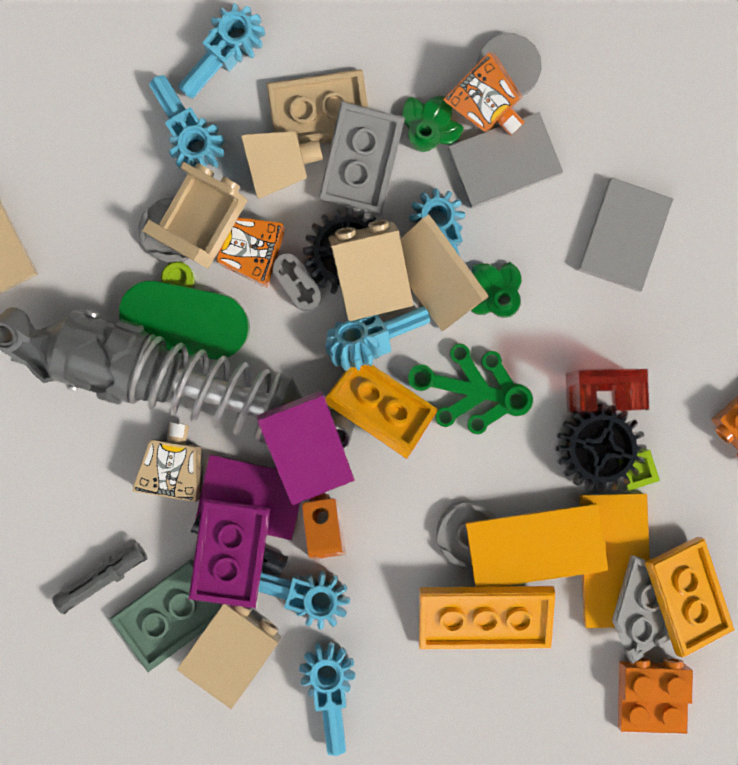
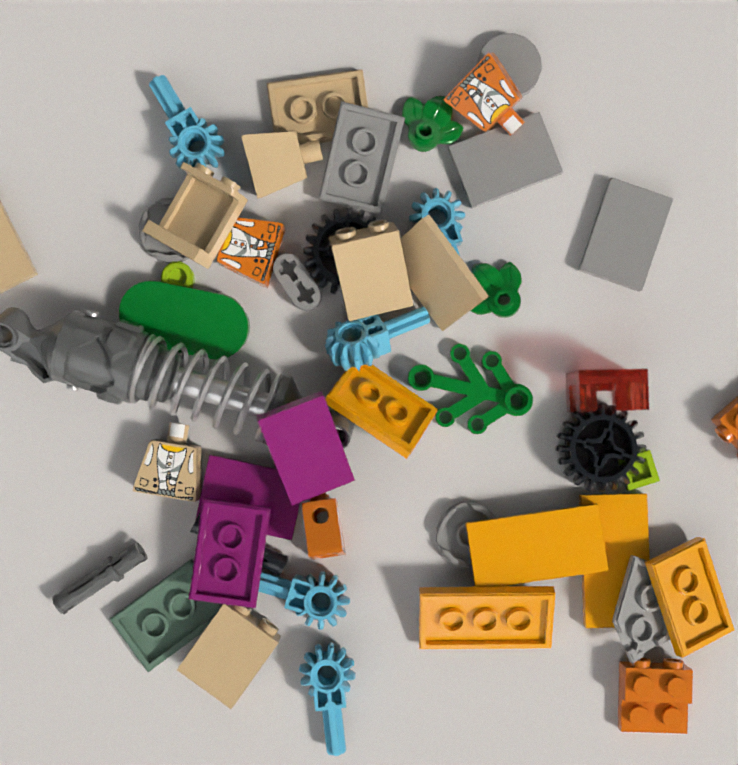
(223, 49): medium azure gear -> none

